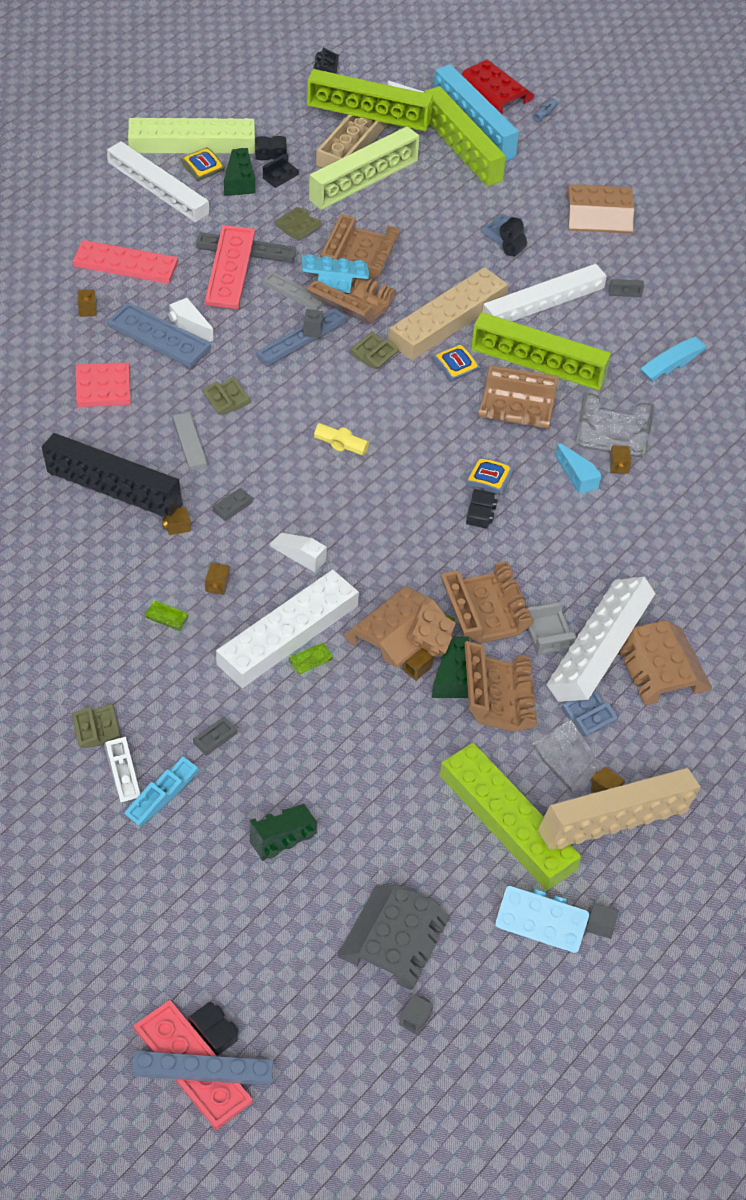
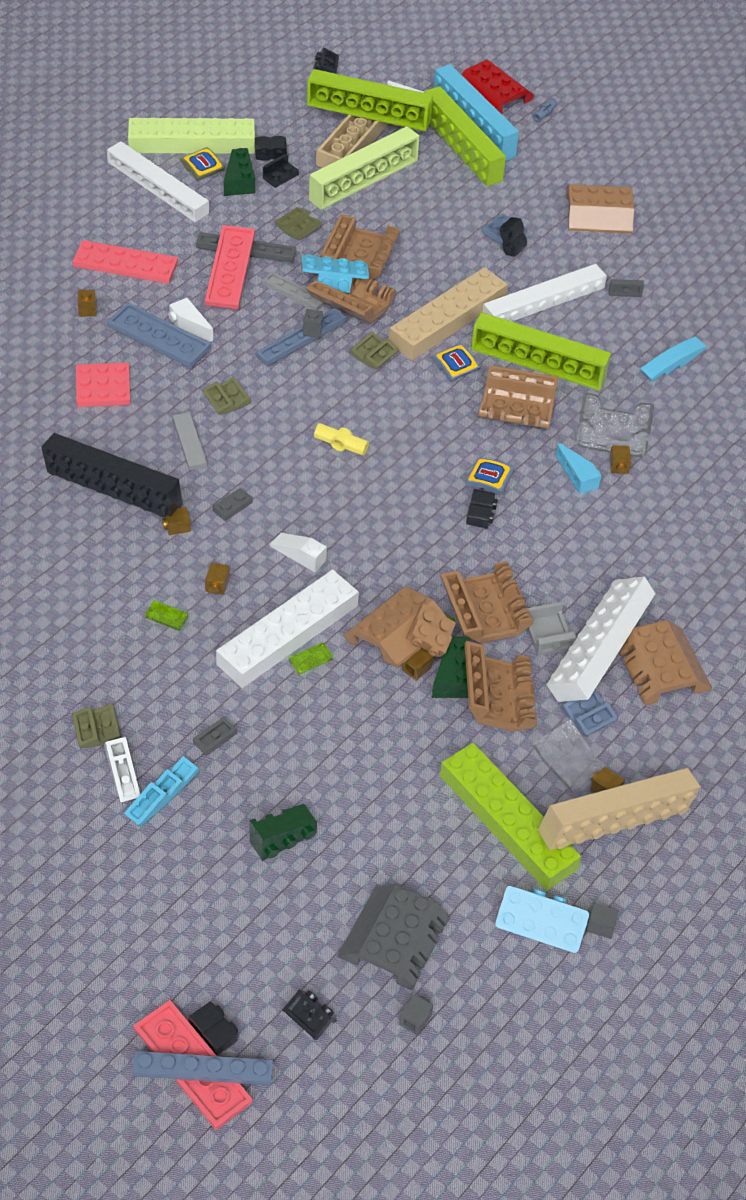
(309, 1013): none -> black bracket

